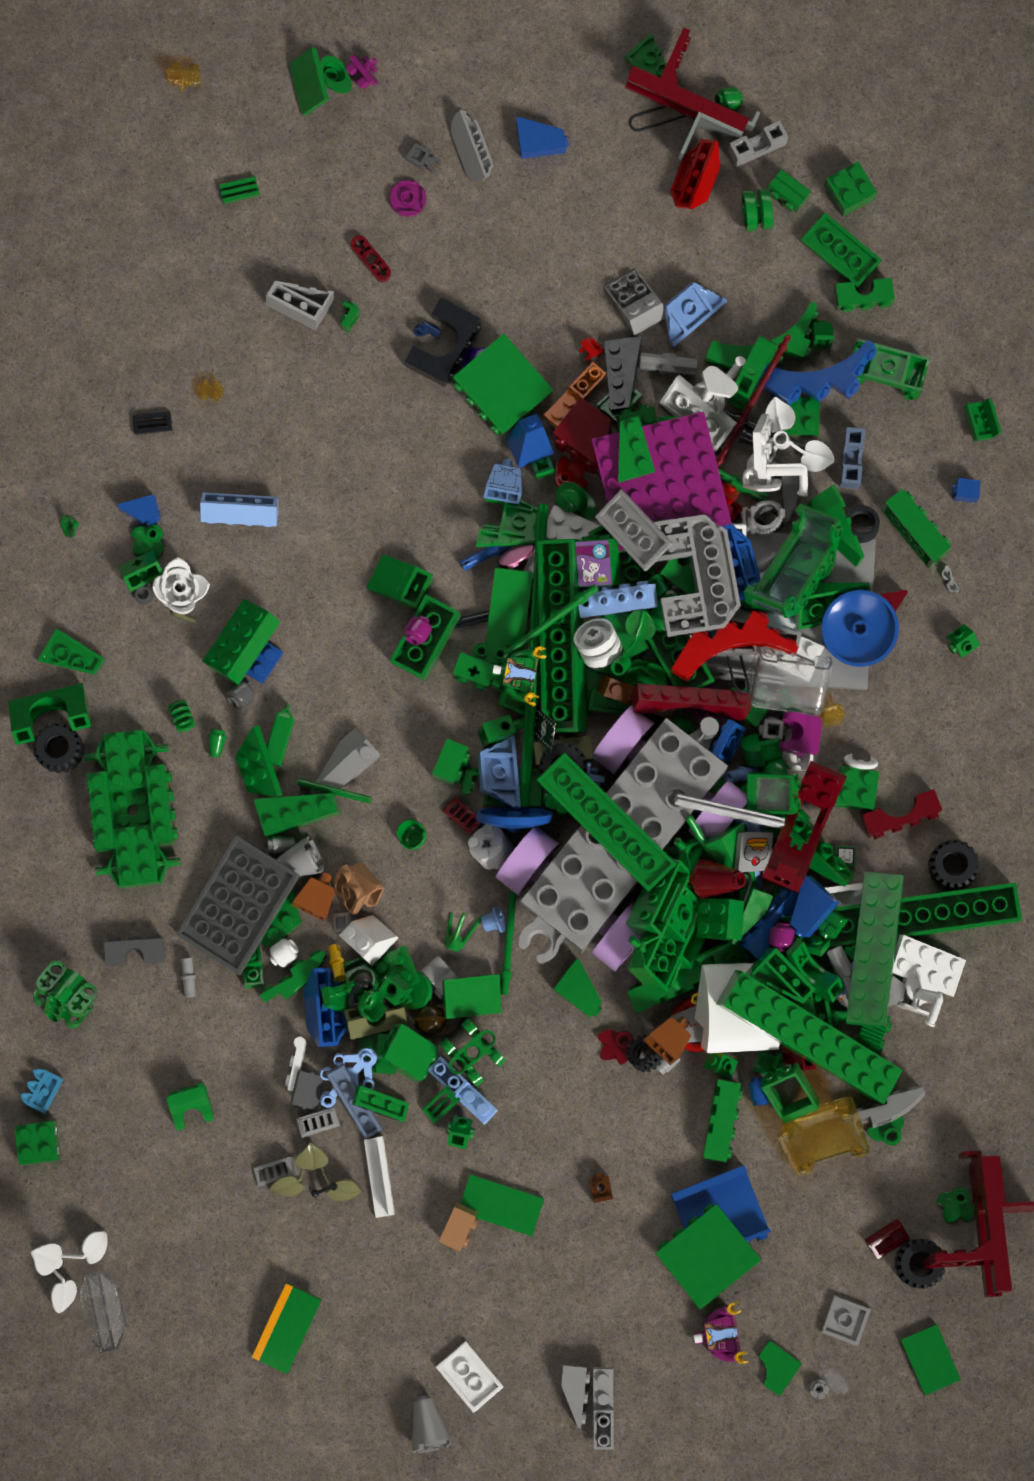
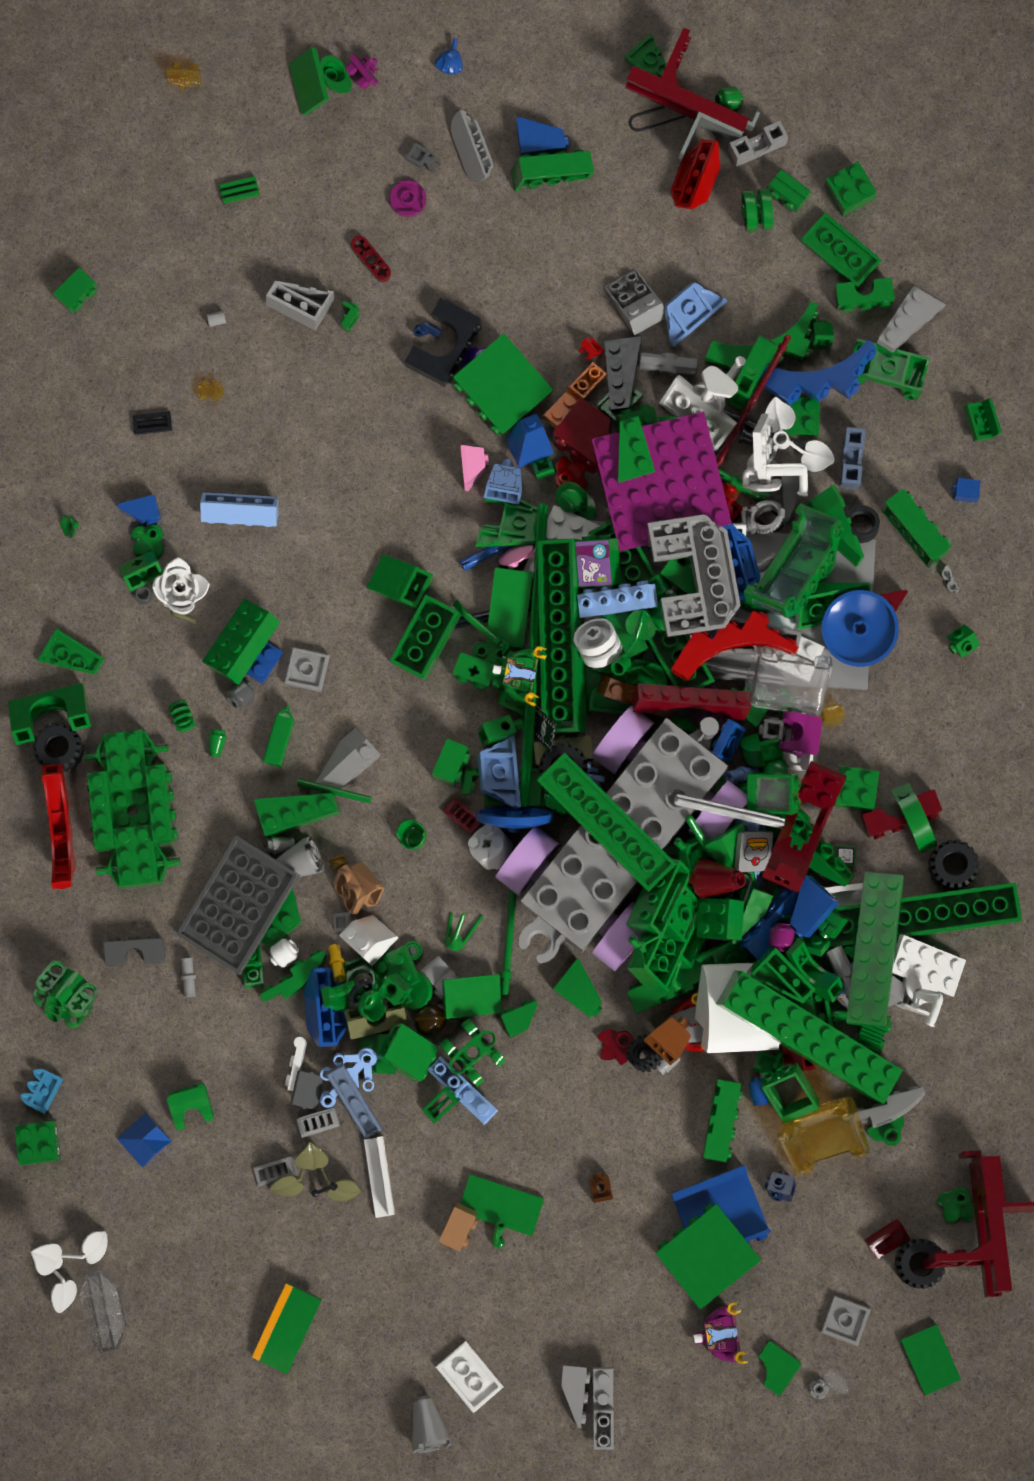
(60, 826): none -> red arch
(75, 290): none -> green brick
(144, 1139): none -> blue slope
(216, 318): none -> light grey hinge
(257, 766): green wing -> none
(307, 669): none -> light grey plate
(316, 897): dark orange torso -> none
(338, 861): none -> pearl gold bush
(380, 1103): green plate -> none
(414, 949): none -> green tile
(417, 630): magenta head -> none
(450, 60): none -> blue piece
(460, 1132): green brick -> none
(473, 464): none -> bright pink slope
(482, 628): none -> green piece
(494, 920): medium blue piece -> none
(497, 1232): none -> green arm
(519, 1019): none -> green slope
(551, 168): none -> green wedge
(580, 598): green bar -> none
(633, 530): light grey tile -> none
(720, 1064): green brick -> none
(745, 675): black piece -> none
(781, 1186): none -> dark blue brick
(860, 764): white head -> none
(910, 317): none -> light grey wing
(915, 818): none -> green arch

